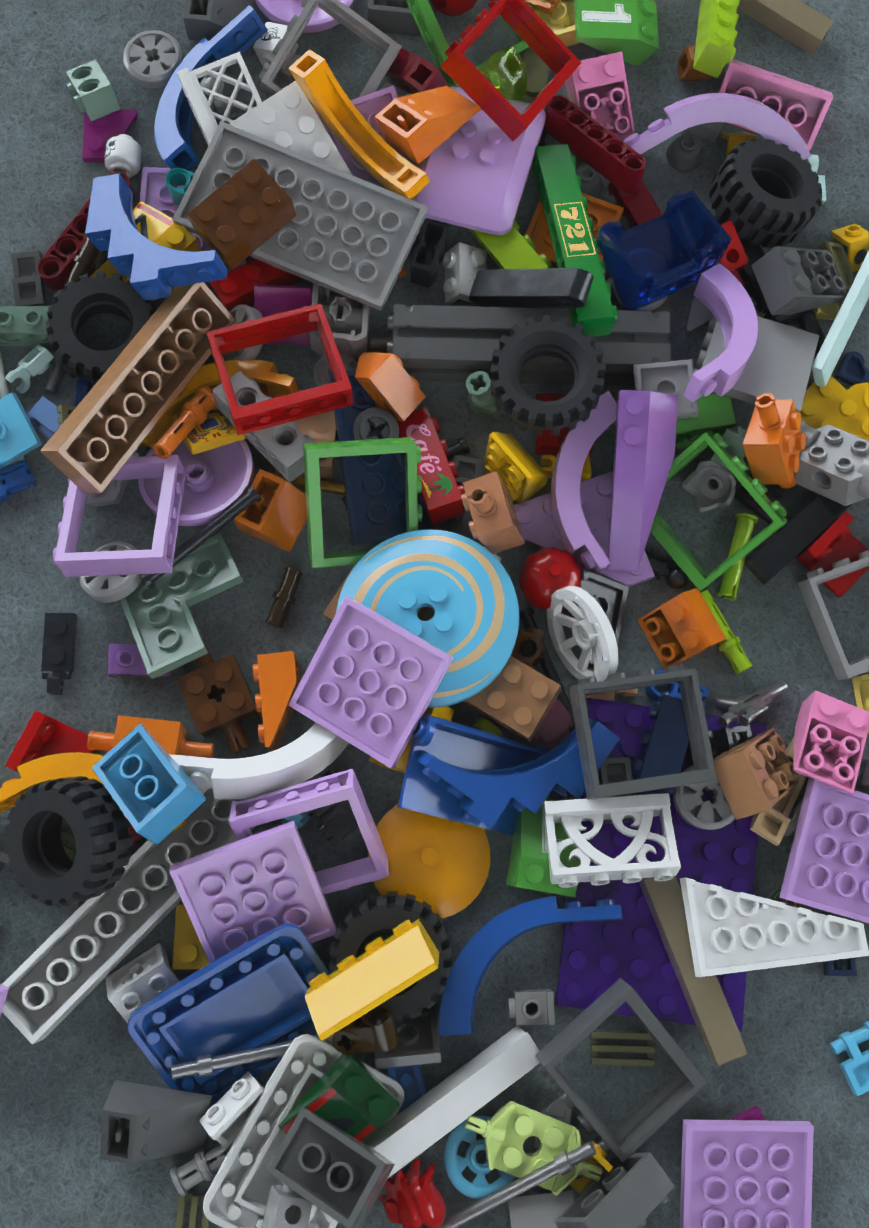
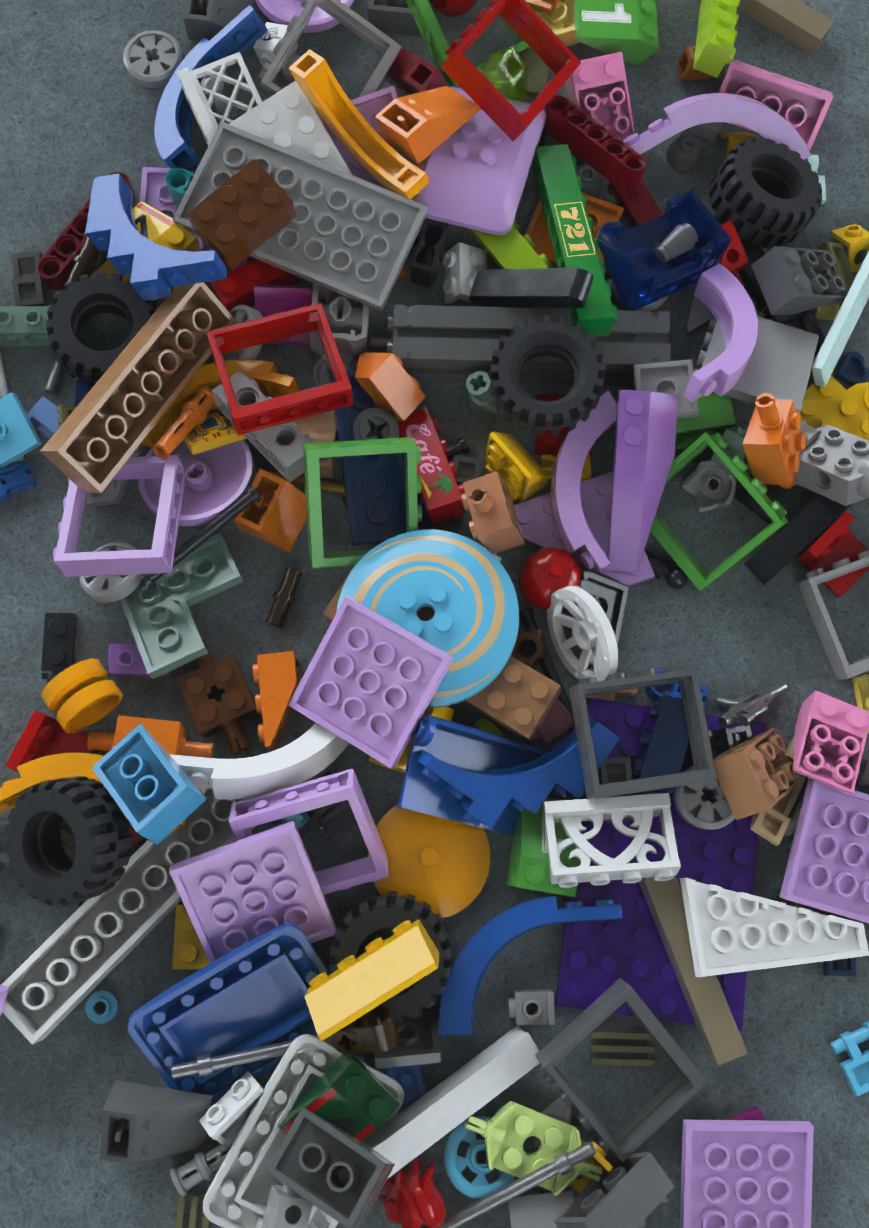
(34, 363): light aqua plate -> none
(81, 695): none -> light orange wheel
(92, 90): sand green brick -> none
(99, 131): magenta wing -> none
(111, 1006): none -> medium azure plate
(123, 155): white head -> none
(140, 981): white bracket -> none
(677, 242): none -> dark grey cone
(681, 628): orange slope -> none
(731, 645): lime pin -> none
(741, 536): lime pin -> none

